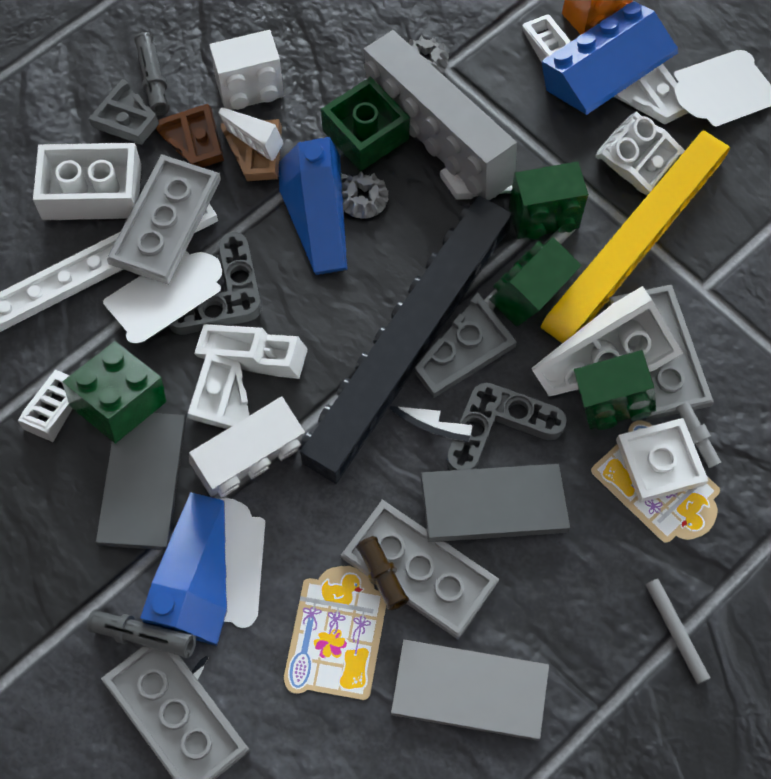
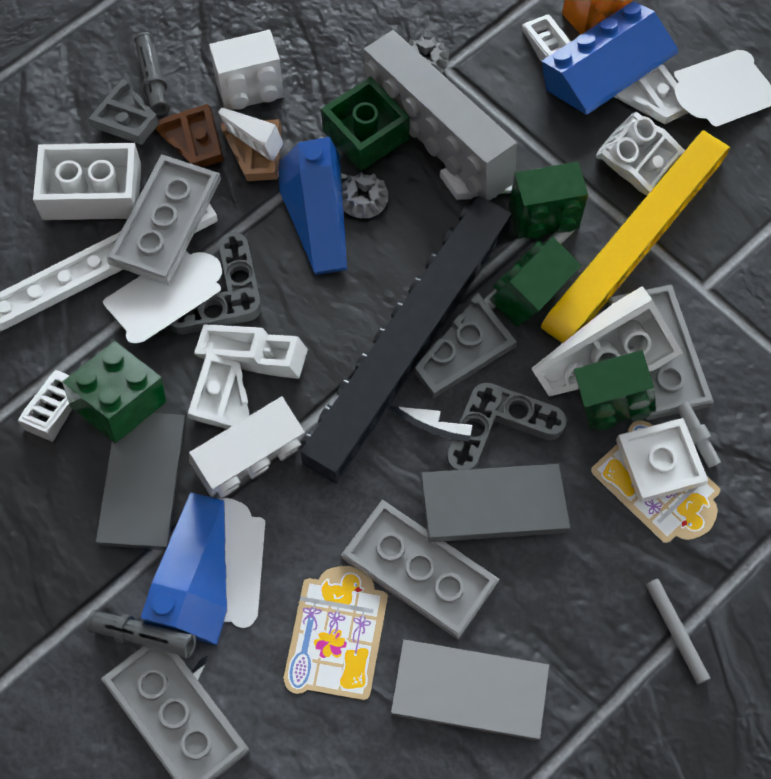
(382, 573): dark brown pin -> none

